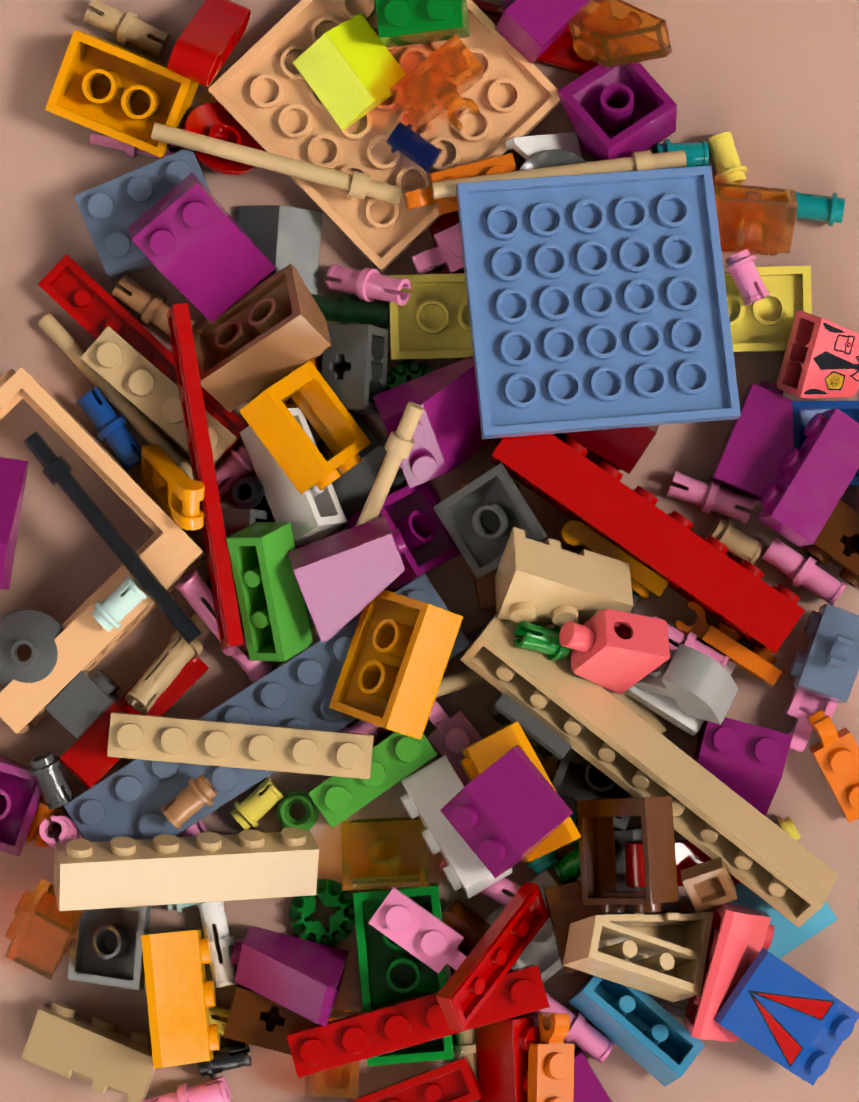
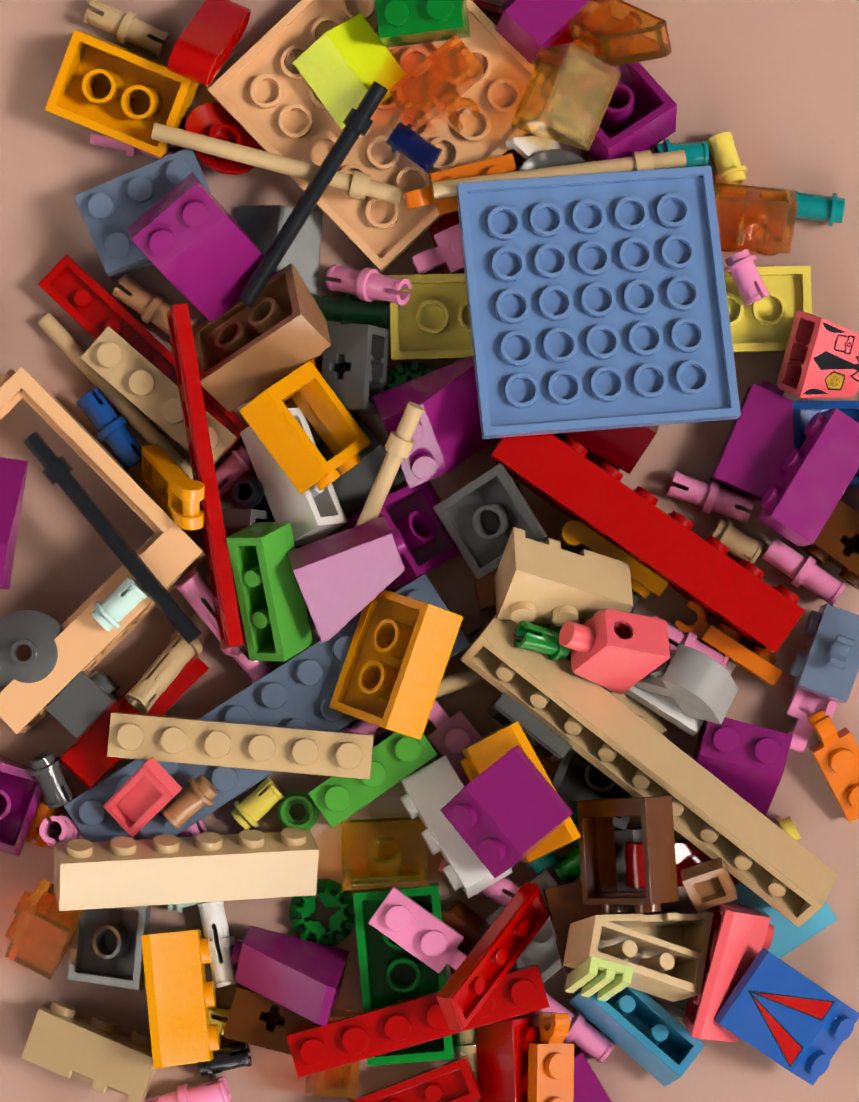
(142, 797): none -> coral tile
(357, 124): none -> black bar
(566, 96): none -> clear yellow slope
(608, 980): none -> yellowish green tile

